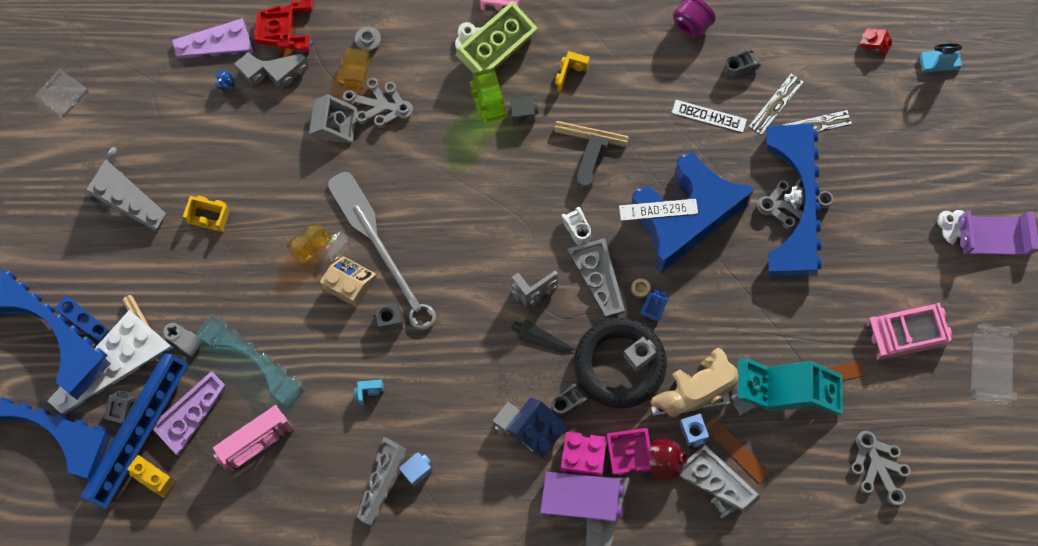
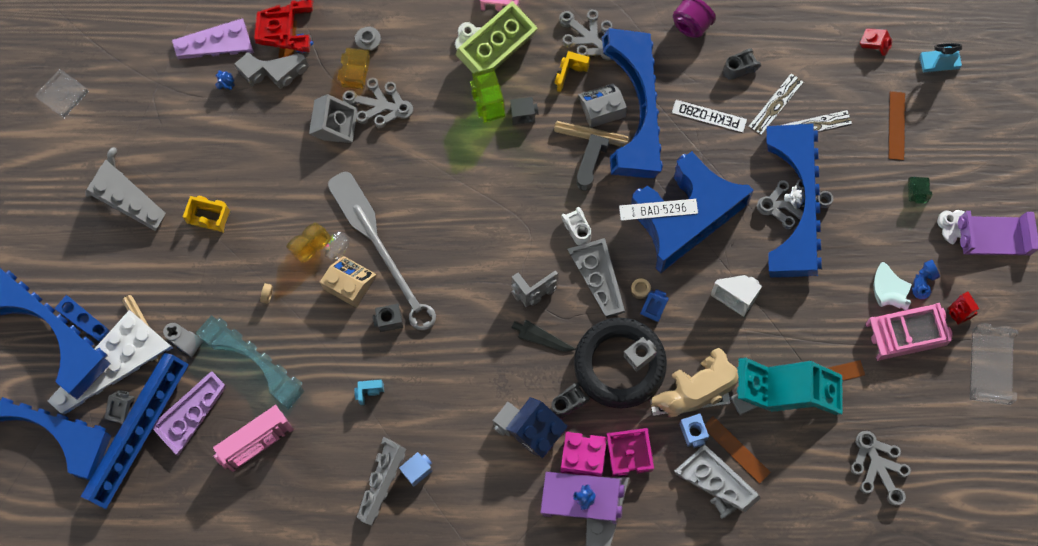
(151, 476): yellow window -> none
(266, 293): none -> tan tile
(585, 497): none -> blue plant
(589, 37): none -> light grey plant
(603, 105): none -> light grey slope
(634, 55): none -> blue arch
(667, 459): dark red cylinder -> none
(737, 292): none -> white slope
(890, 288): none -> light aqua arm
(897, 125): none -> dark orange sticker
(919, 189): none -> clear green bracket
(920, 288): none -> blue arm
(963, 308): none -> red plate

